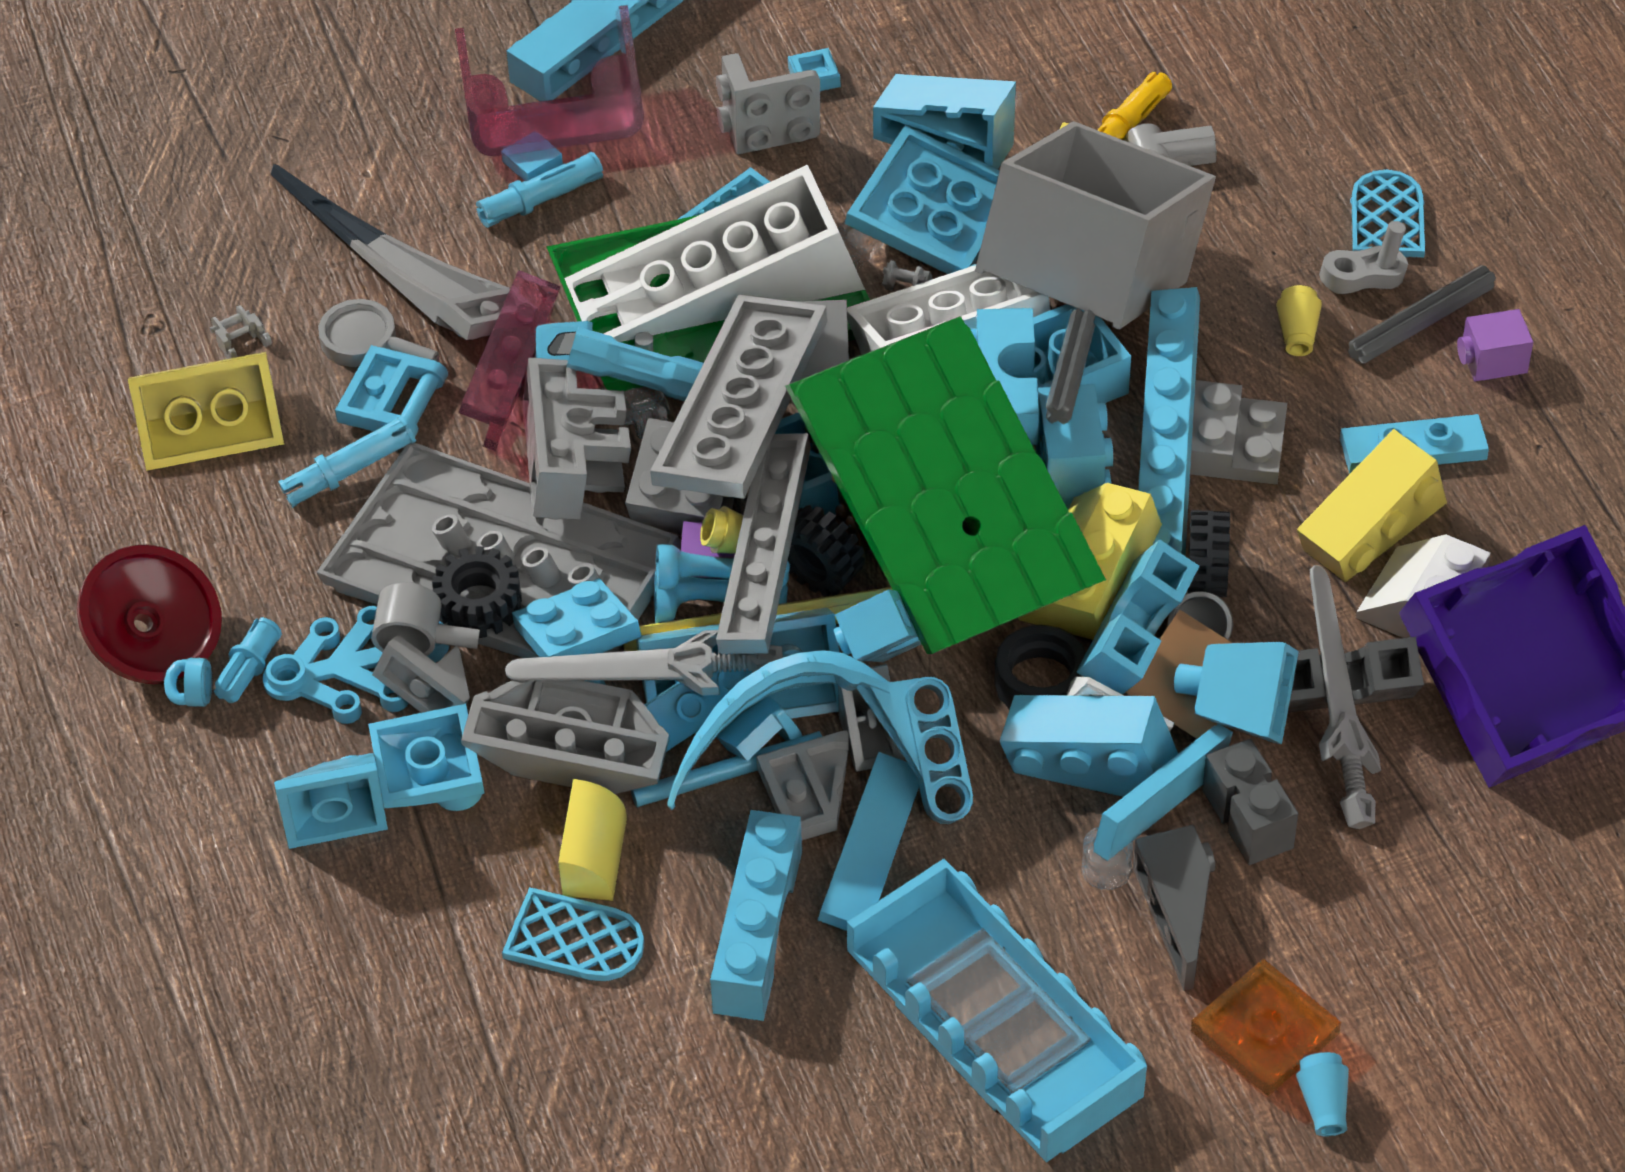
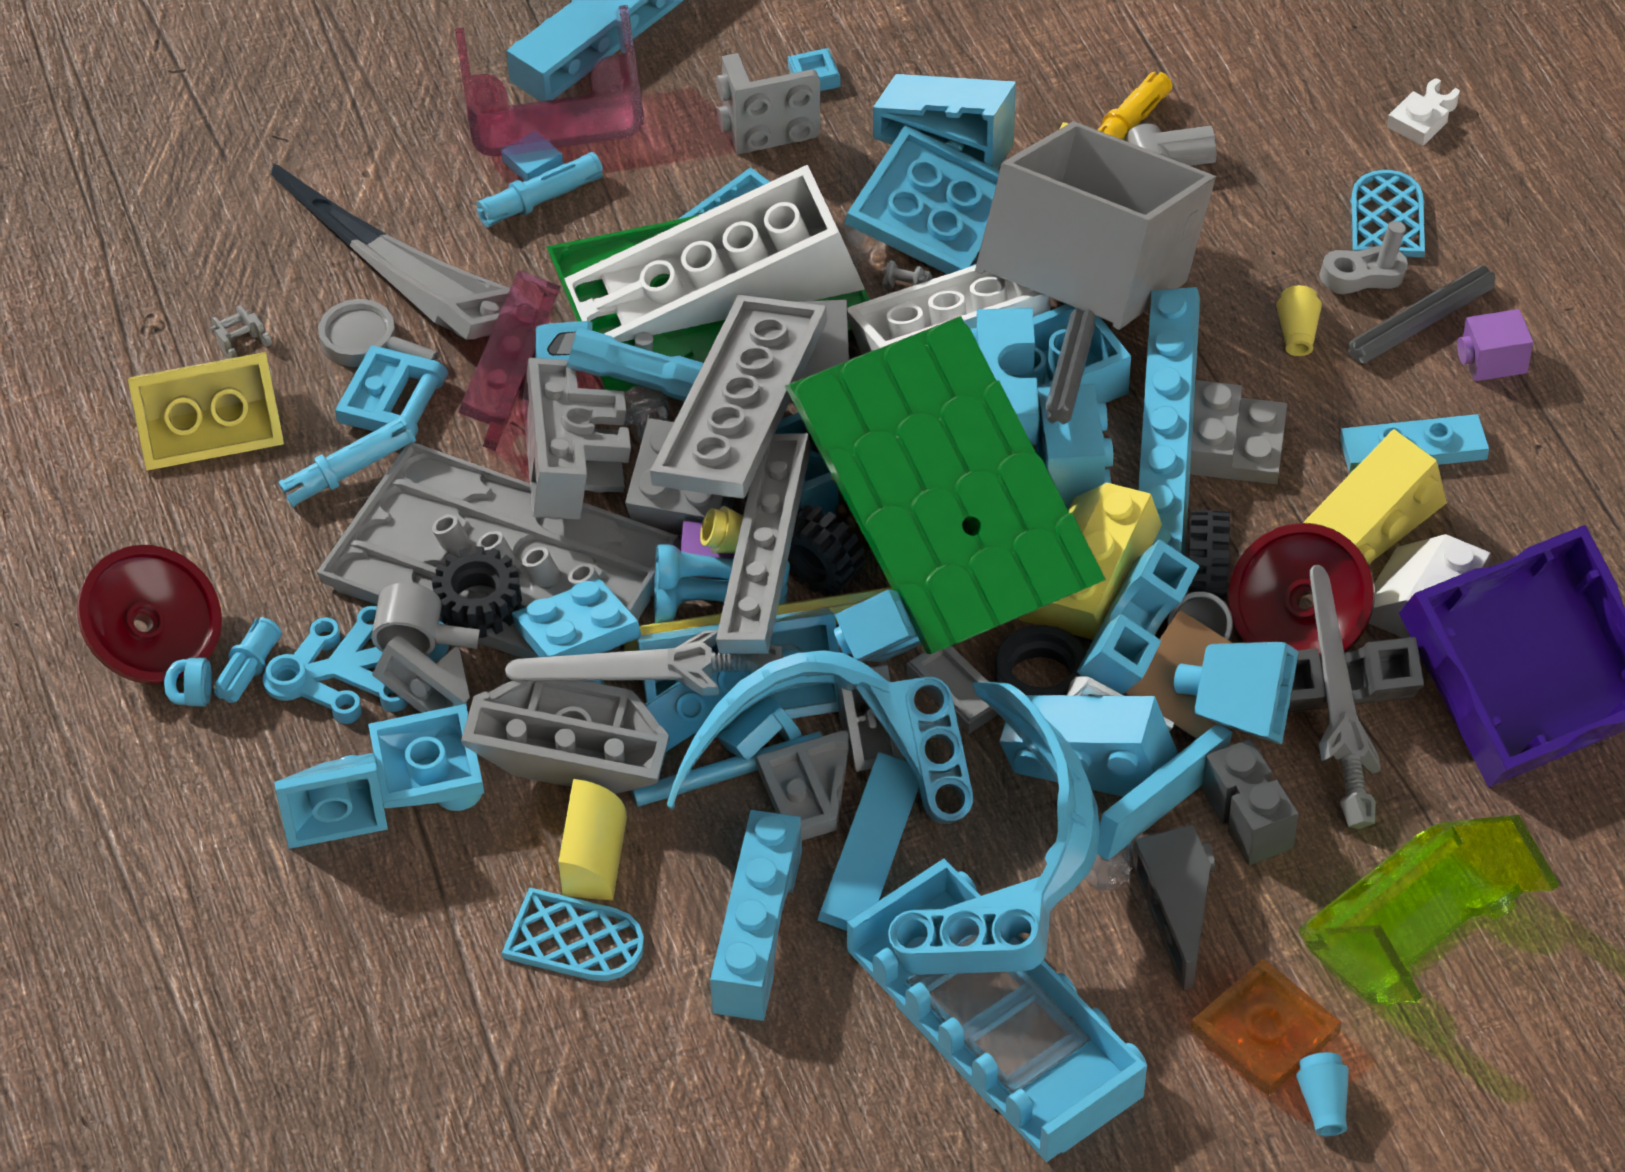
(958, 676): none -> light grey tile
(1025, 905): none -> medium azure piece
(1276, 575): none -> dark red dish
(1421, 116): none -> white plate
(1421, 898): none -> clear neon green windscreen

